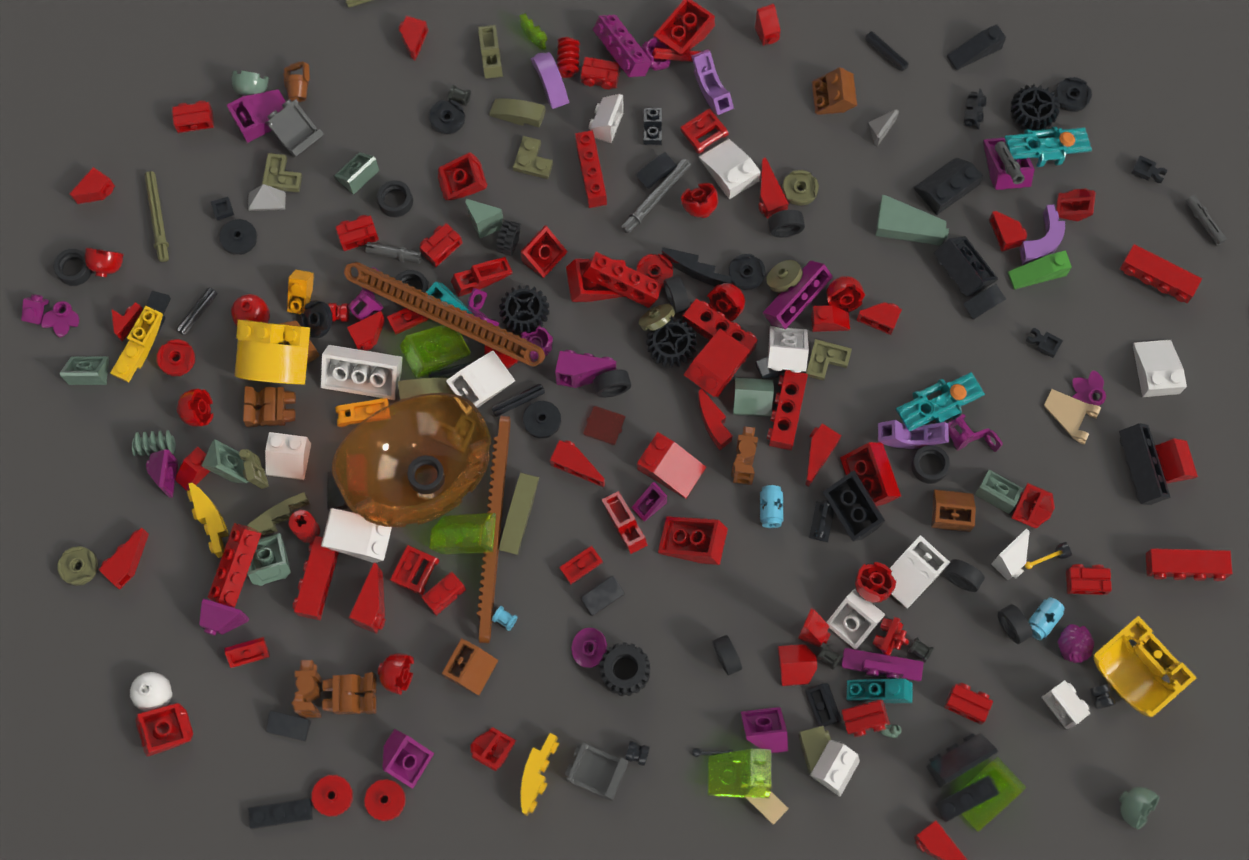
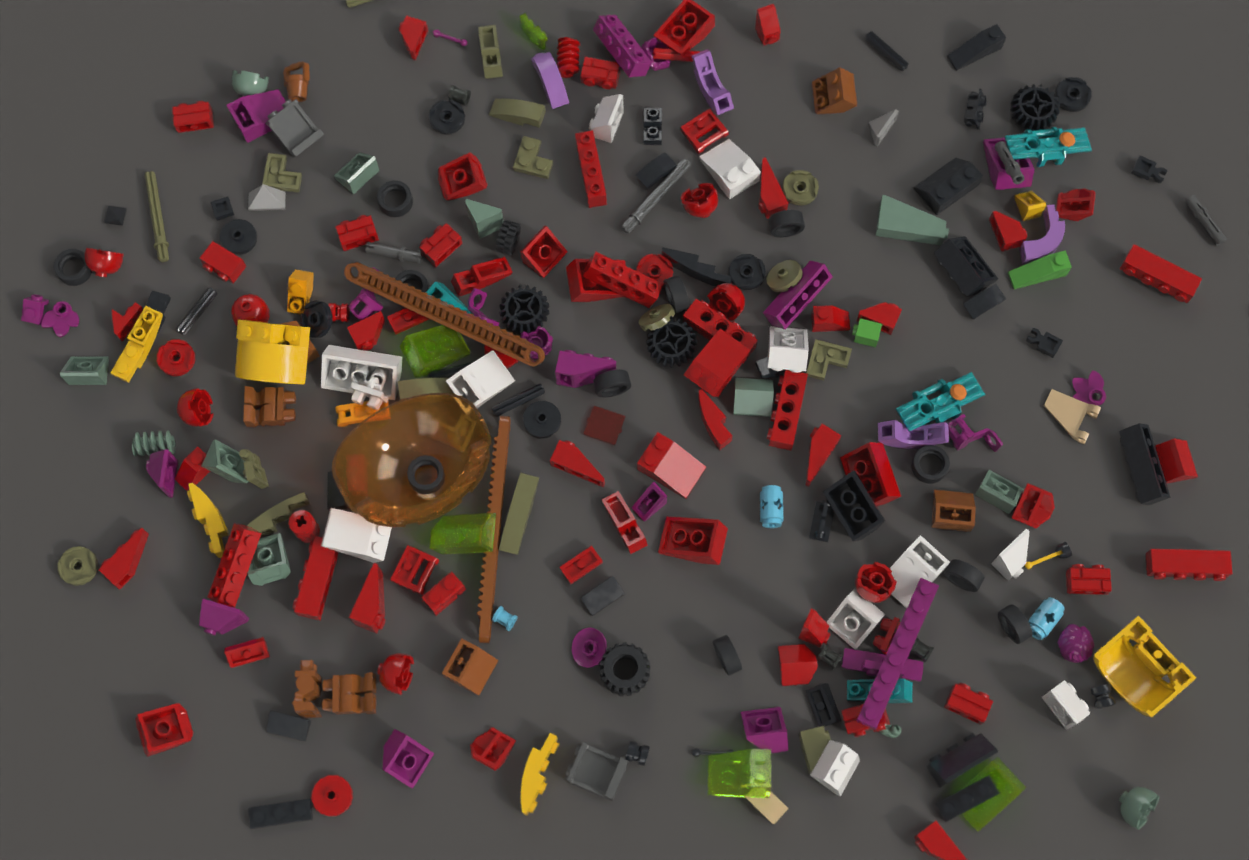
(92, 187): red slope -> none
(115, 215): none -> black slope
(150, 691): white cylinder -> none
(222, 262): none -> red brick
(287, 455): white slope -> none
(376, 397): none -> white hips
(395, 803): red plate -> none
(437, 33): none -> magenta hinge
(746, 447): dark orange hips -> none
(845, 293): red cylinder -> none
(867, 332): none -> bright green brick
(897, 654): none -> magenta plate
(1029, 205): none -> yellow slope
(1159, 368): white slope -> none

